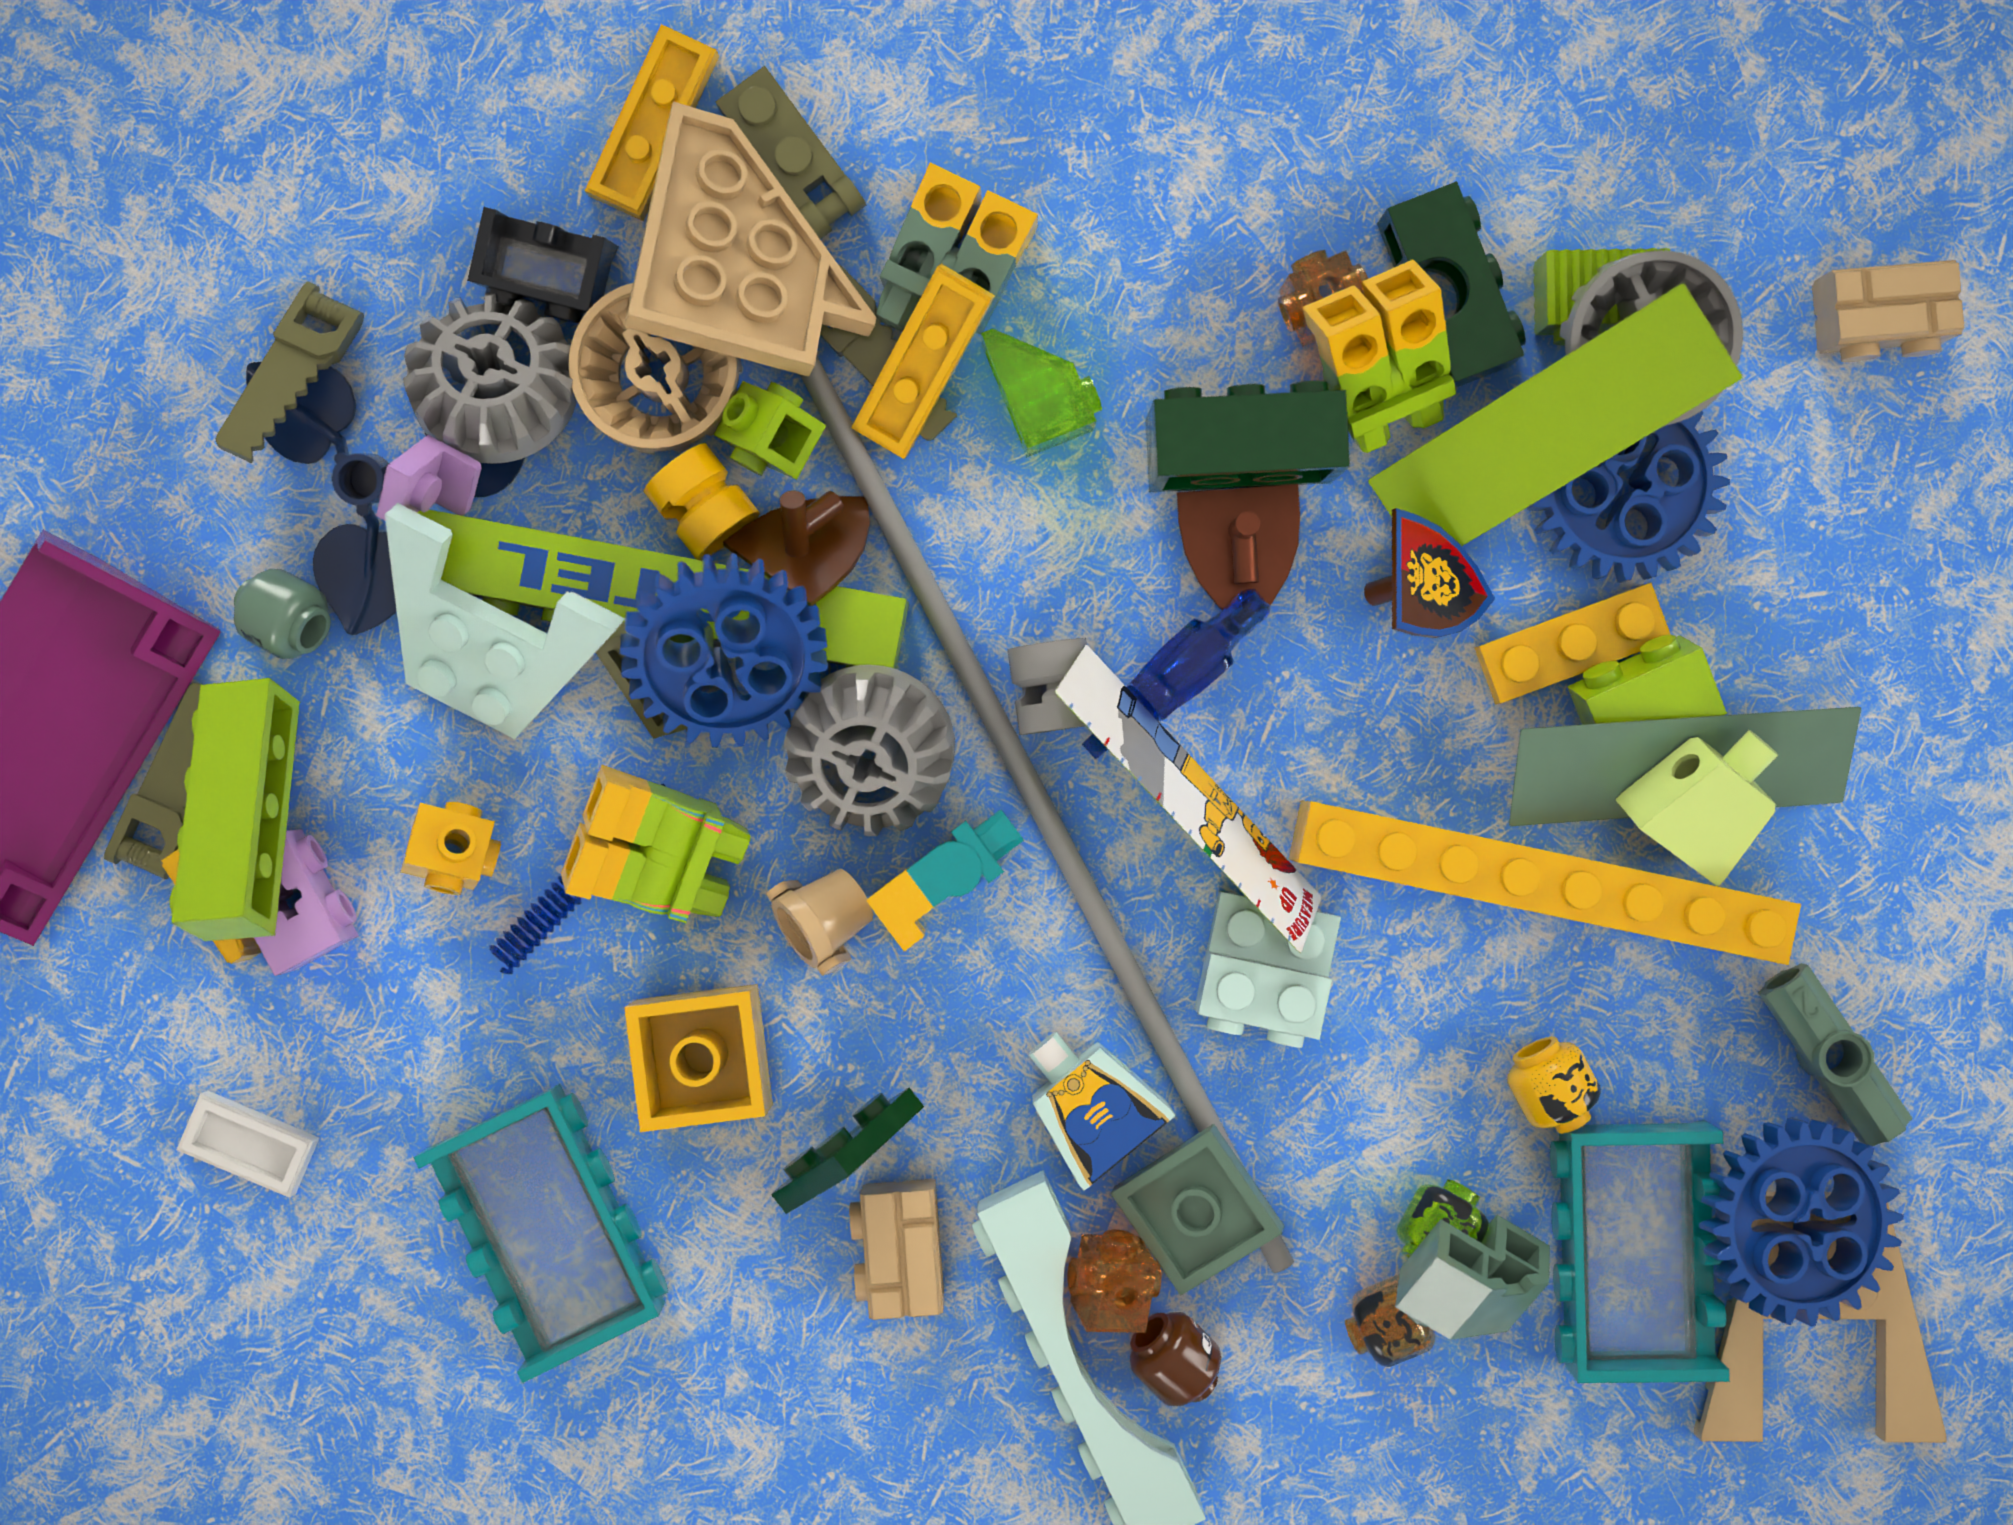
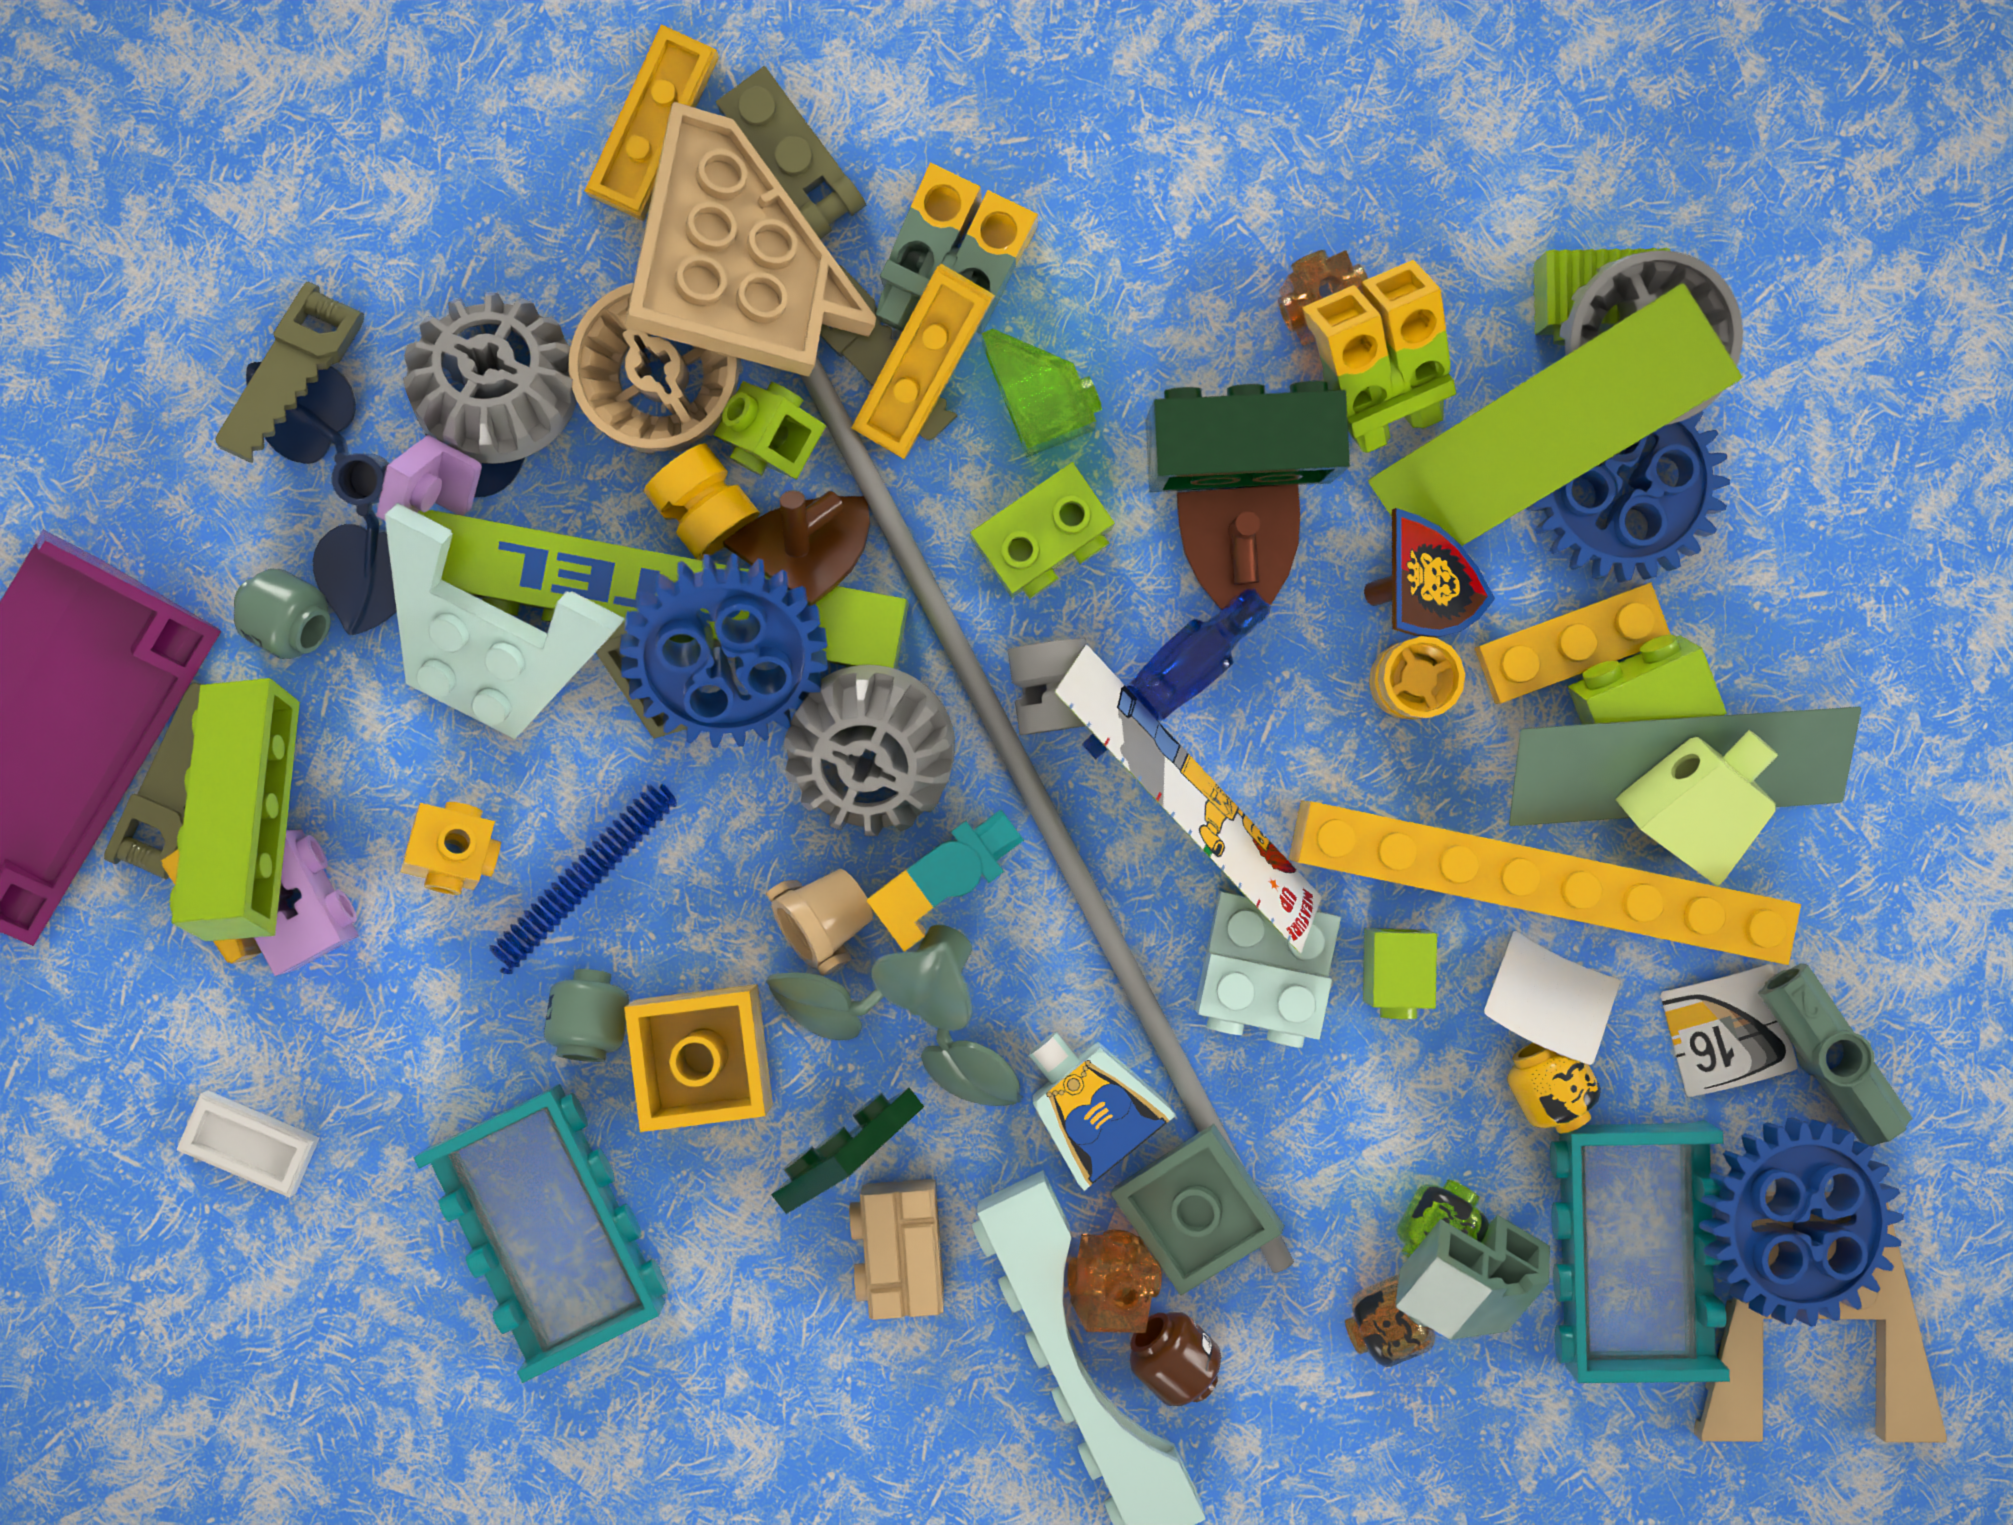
(540, 264): black window -> none
(586, 1016): none -> sand green head
(651, 848): hips -> none
(928, 986): none -> sand green plant
(1043, 532): none -> lime brick
(1399, 971): none -> lime brick
(1417, 678): none -> yellow wheel
(1443, 239): dark green arch -> none
(1551, 1000): none -> white sticker
(1726, 1033): none -> sticker
(1888, 308): tan brick -> none

